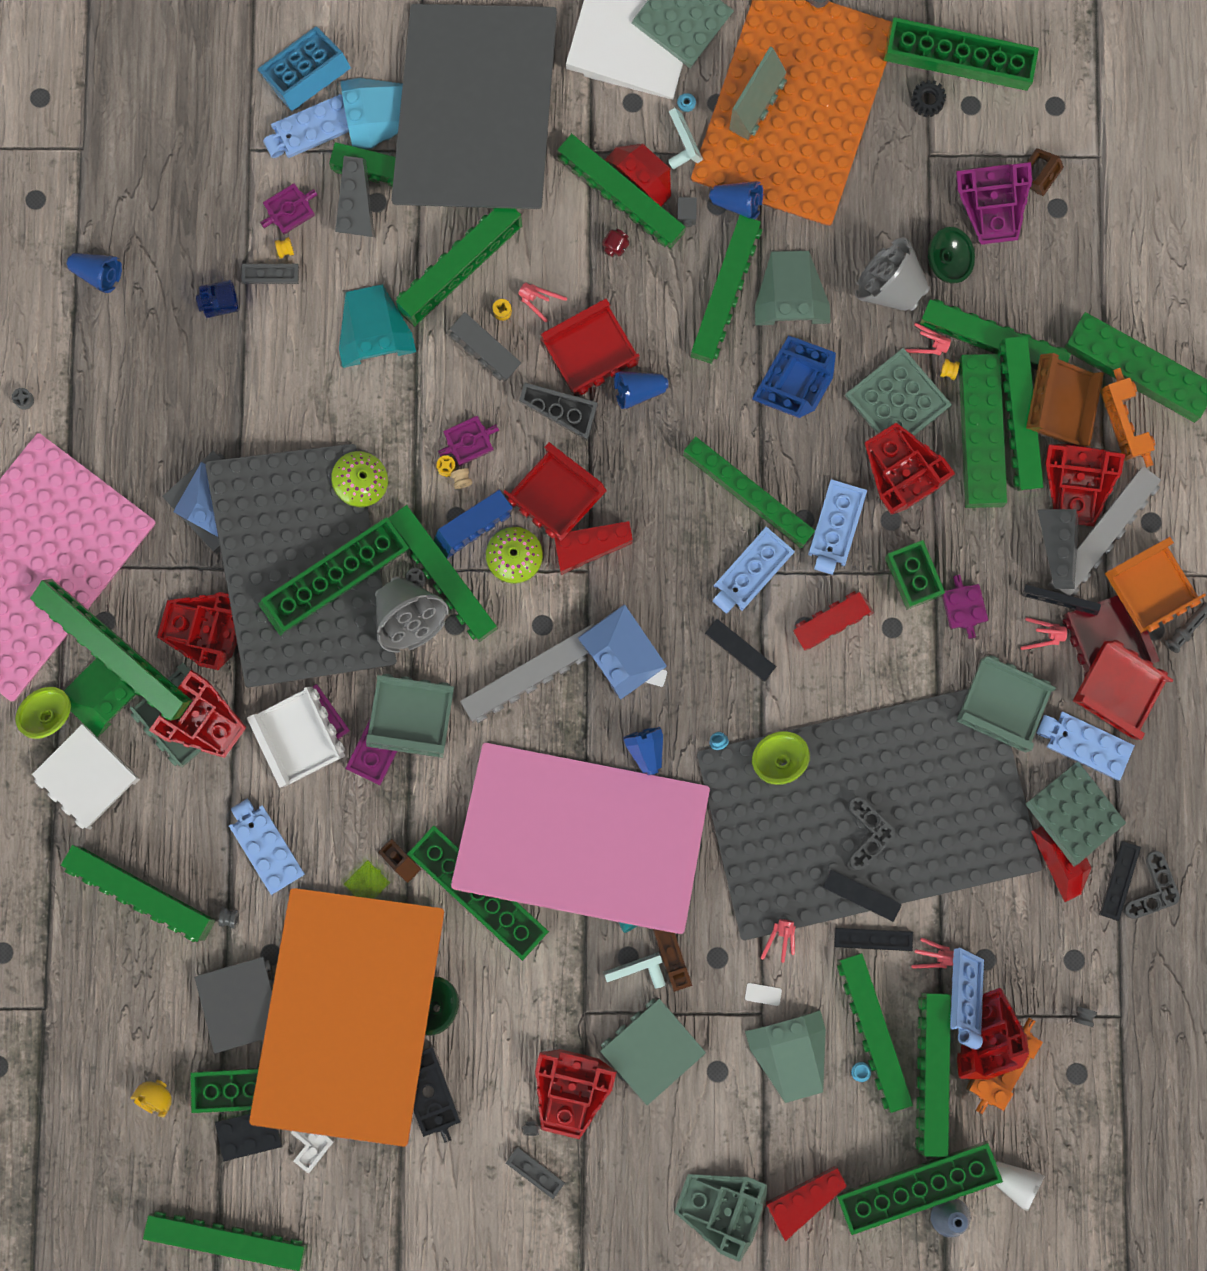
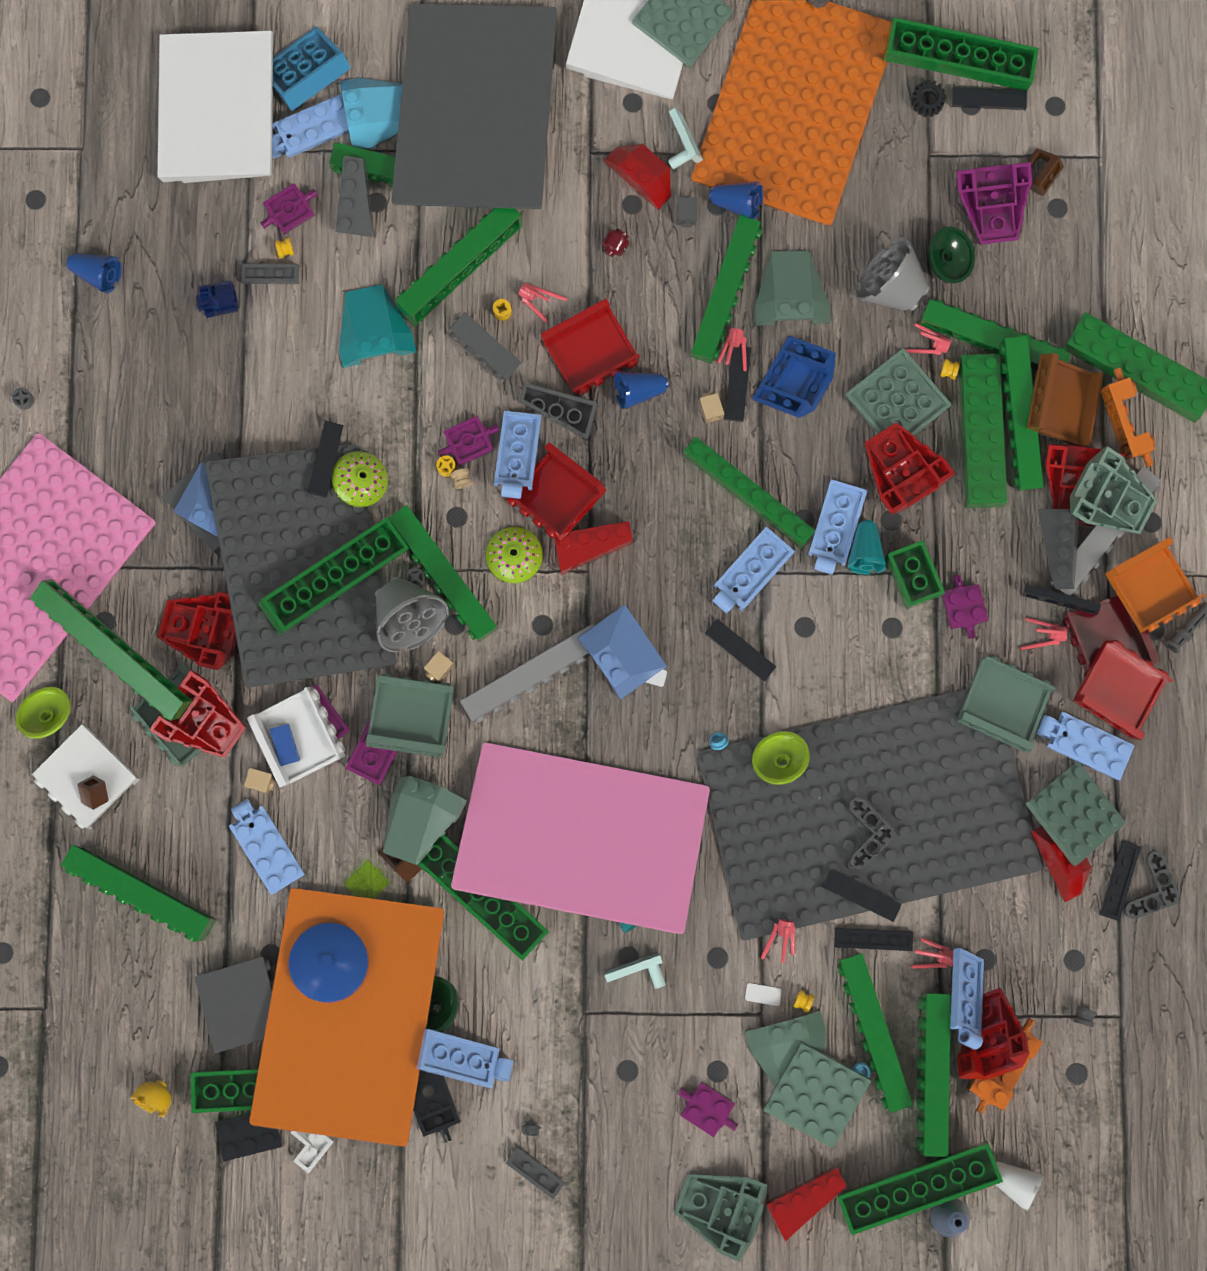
(93, 792): none -> reddish brown panel
(98, 696): green slope -> none
(215, 106): none -> white slope
(225, 1241): green brick -> none
(228, 917): dark grey wheel -> none
(260, 781): none -> tan brick
(284, 744): none -> blue tile
(325, 459): none -> black tile
(328, 962): none -> blue dish
(418, 818): none -> sand green wedge
(438, 667): none -> tan brick
(462, 1059): none -> light blue hinge
(472, 523): blue wedge -> none
(517, 452): none -> light blue hinge
(571, 1090): red wedge -> none
(620, 191): green brick -> none
(646, 749): blue cone -> none
(652, 1051): sand green panel -> none
(672, 959): reddish brown slope -> none
(686, 107): medium azure plate -> none
(707, 1109): none -> magenta plate
(711, 407): none -> tan brick
(734, 339): none -> coral plant
(737, 386): none -> black tile
(758, 95): sand green slope -> none
(803, 1001): none -> yellow wheel
(817, 1094): none -> sand green plate
(833, 620): red wedge -> none
(867, 550): none -> teal cone
(989, 98): none -> black tile
(1111, 494): none -> sand green wedge

